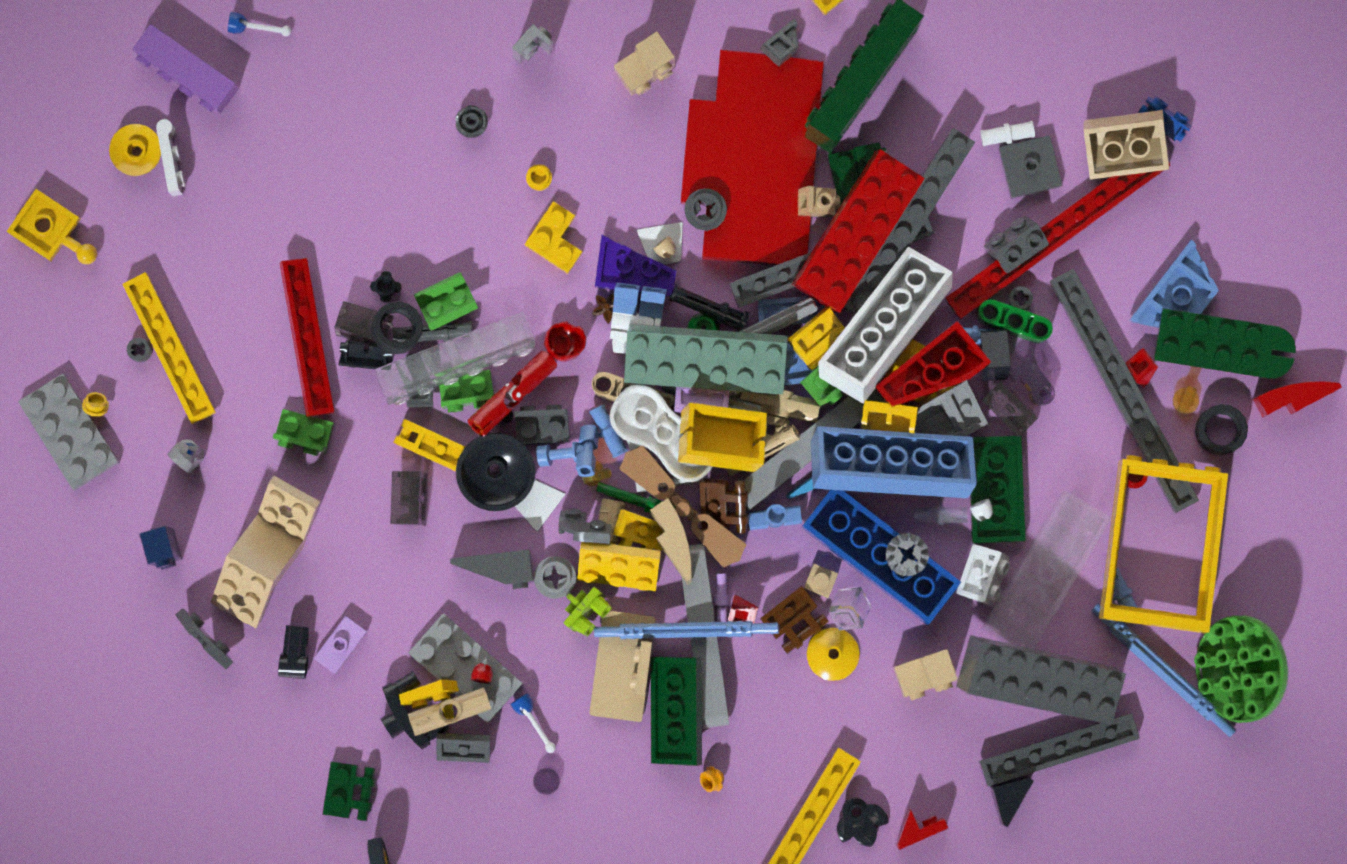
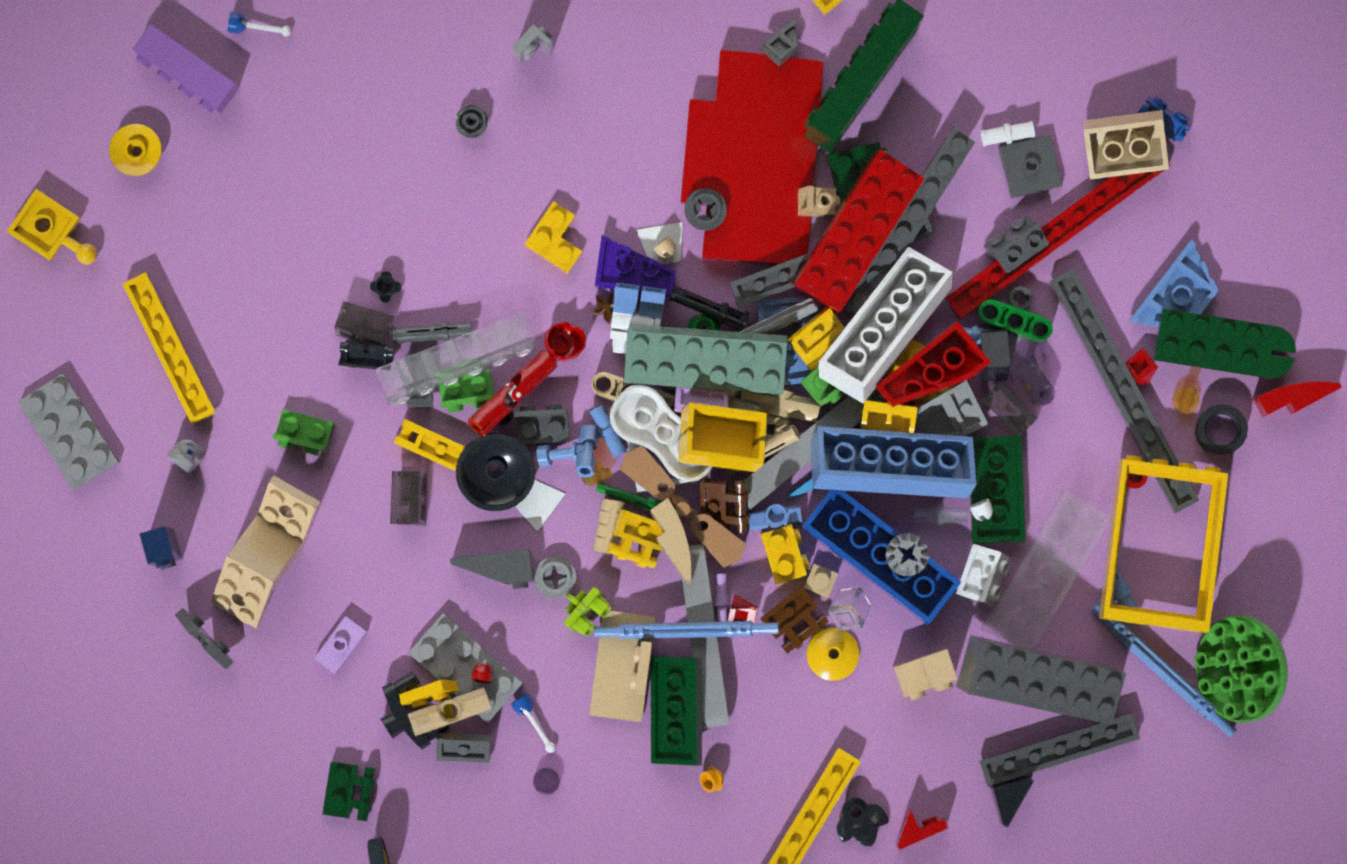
(95, 404): yellow plate -> none
(139, 341): dark grey bush -> none
(170, 156): white plate -> none
(293, 660): black piece -> none
(306, 337): red plate -> none
(401, 308): black tyre -> none
(445, 301): bright green bracket -> none
(539, 177): yellow plate -> none
(575, 522): dark grey plate -> none
(618, 565): yellow plate -> none
(645, 65): tan brick -> none
(784, 554): none -> yellow bracket

